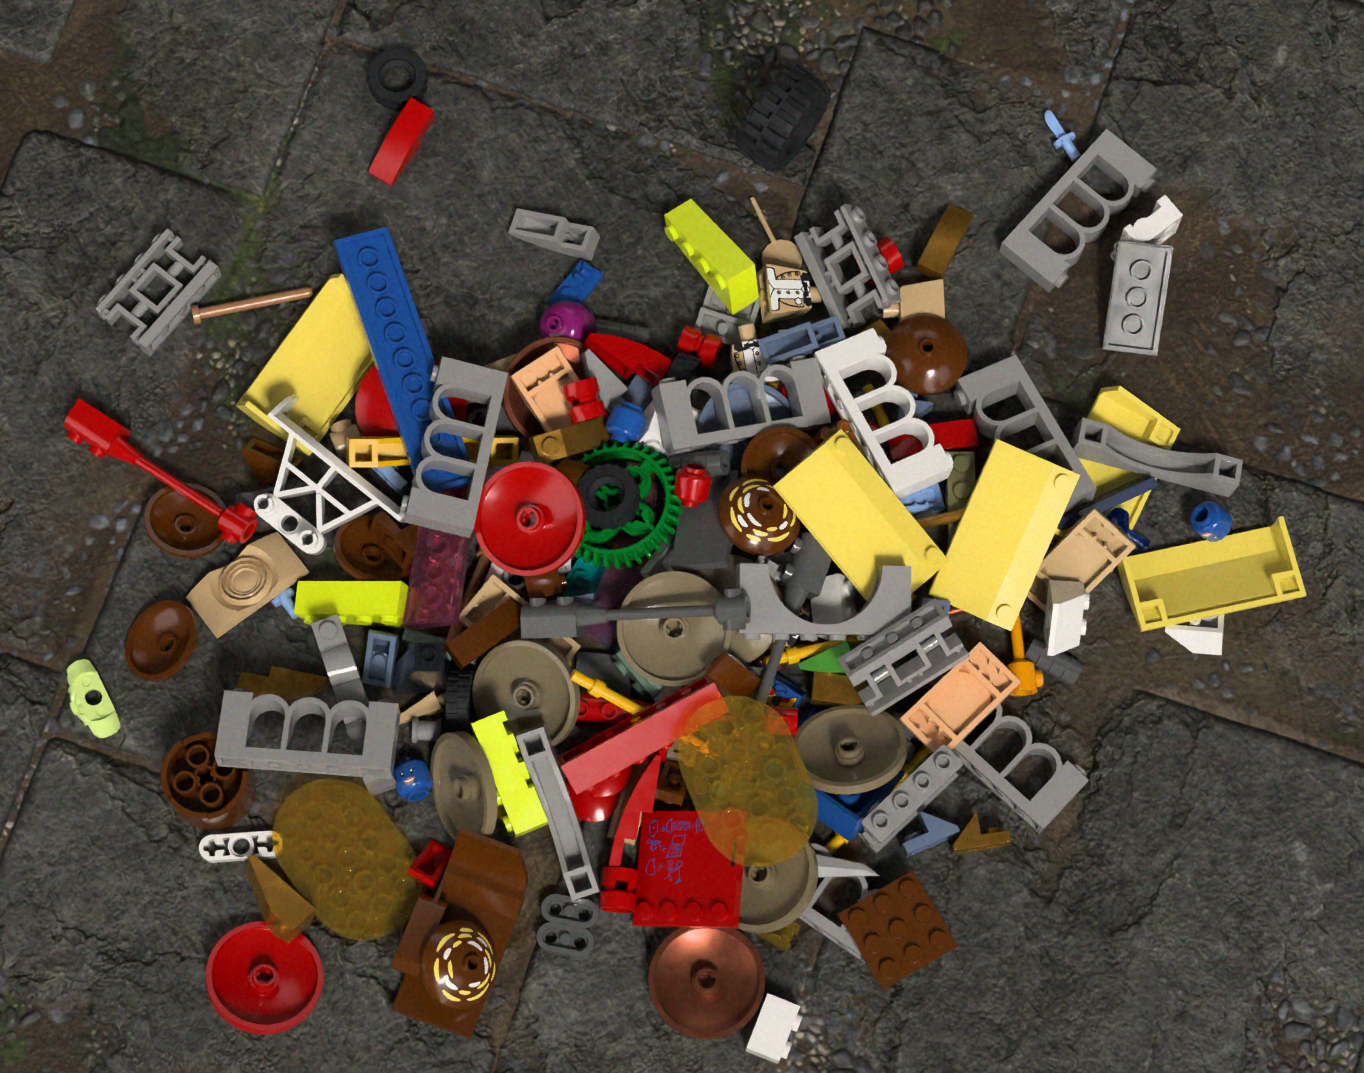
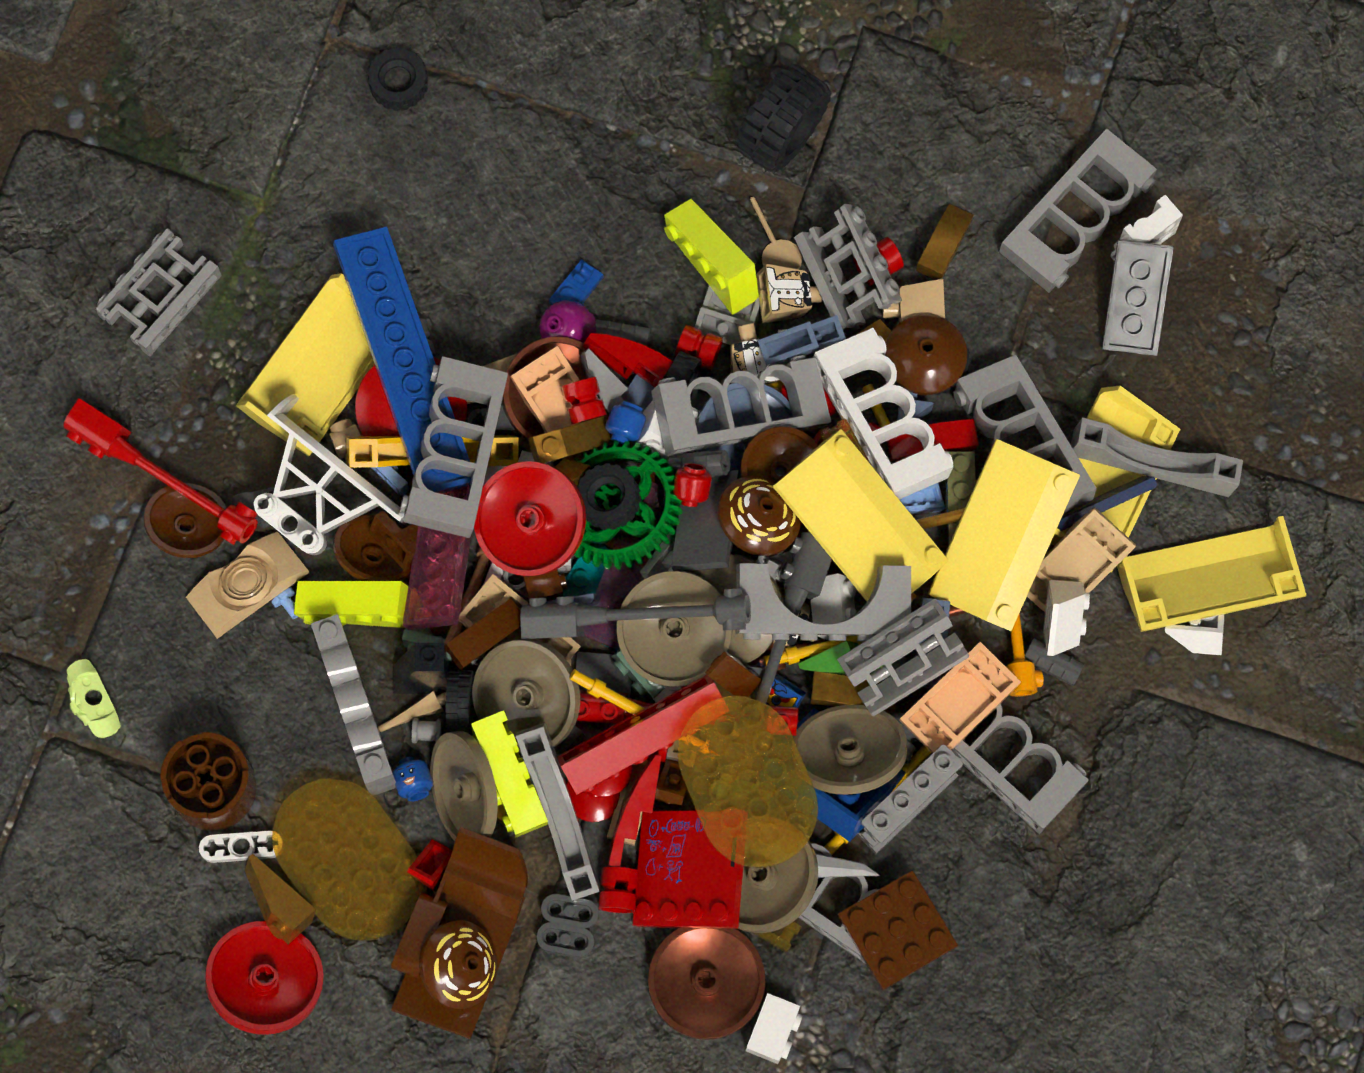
(161, 641): reddish brown dish -> none
(242, 708): light grey fence -> none
(250, 303): medium nougat bar -> none
(266, 460): reddish brown slope -> none
(284, 683): pearl gold slope -> none
(380, 658): sand blue slope -> none
(402, 141): red slope -> none
(555, 233): light grey slope -> none
(935, 832): sand blue slope -> none
(972, 839): pearl gold slope -> none
(1064, 140): light blue piece -> none
(1120, 519): clear blue bar -> none
(1211, 521): blue head -> none

